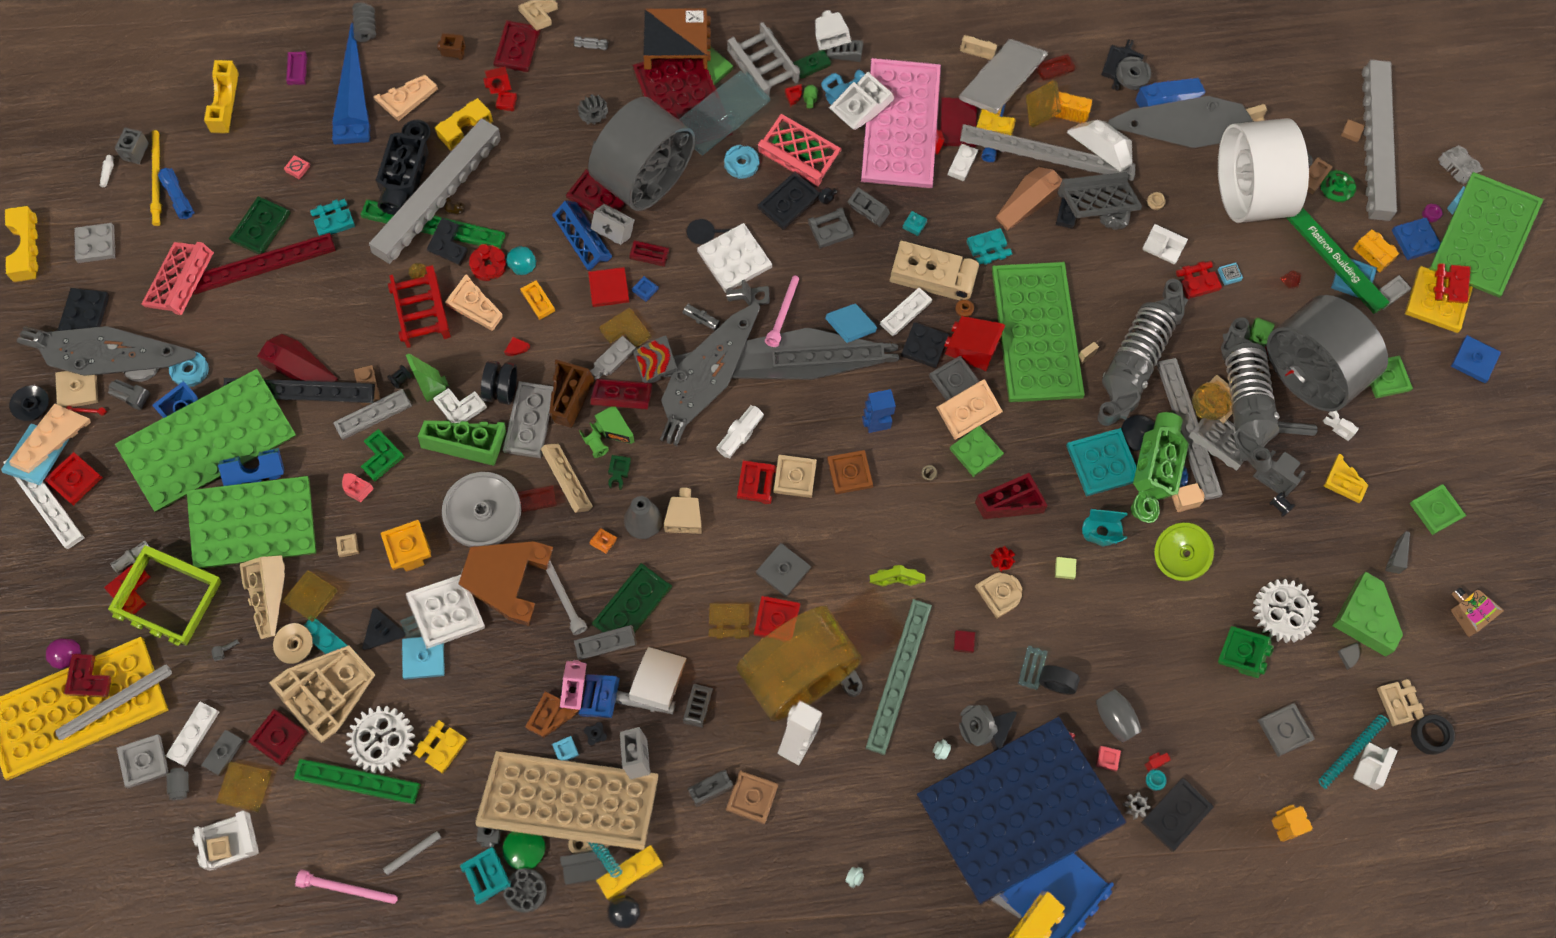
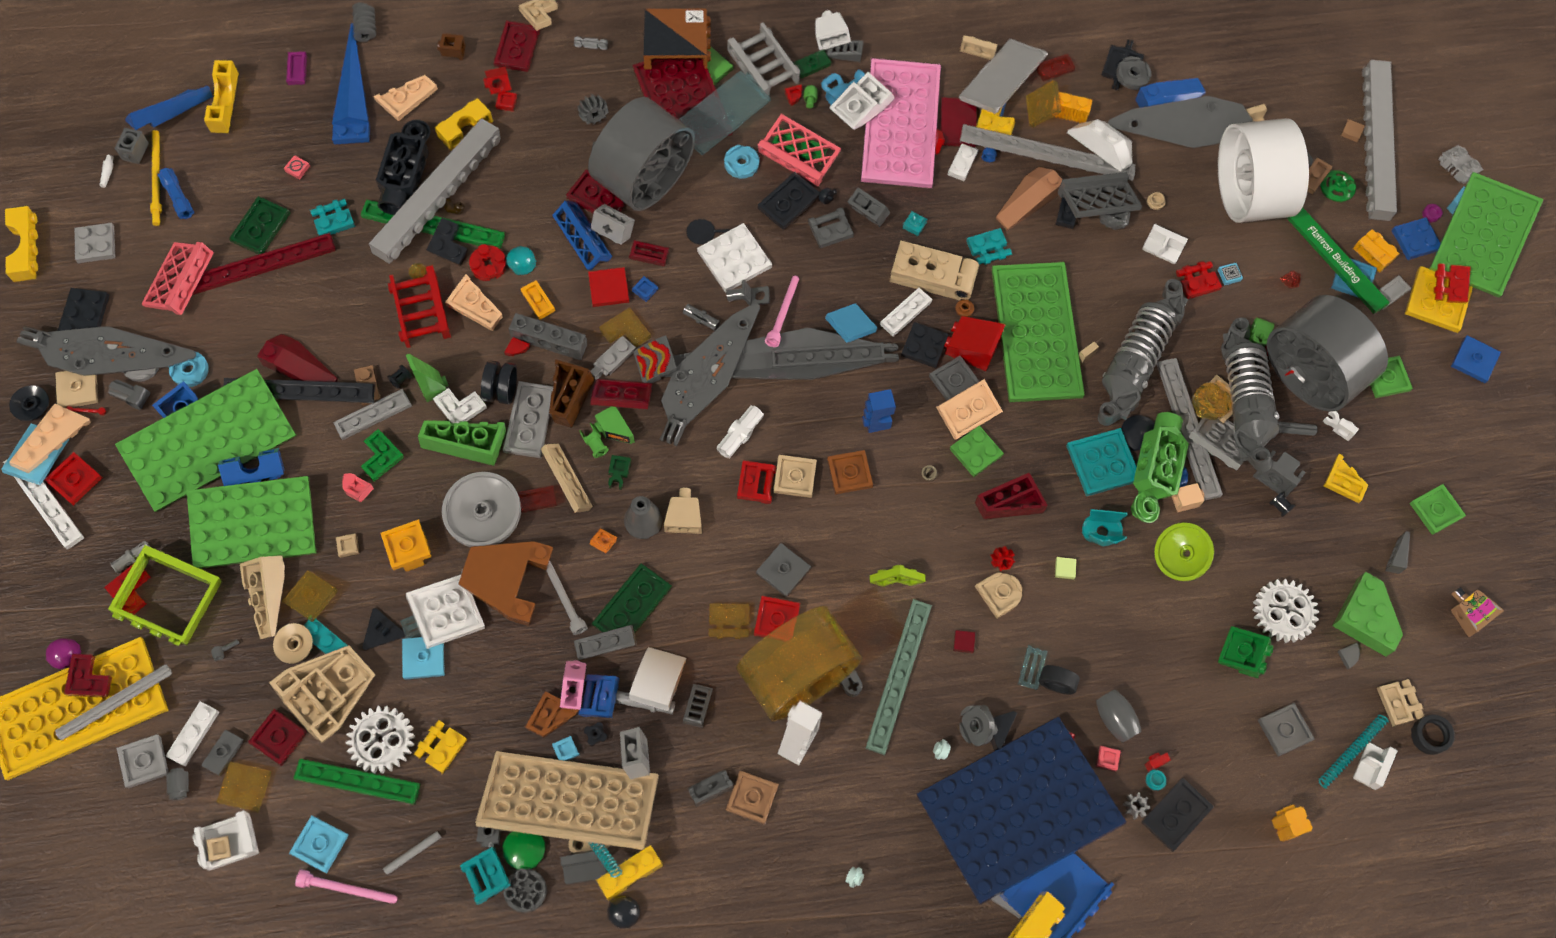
(165, 110): none -> blue wedge
(319, 844): none -> medium azure plate
(548, 336): none -> dark grey brick

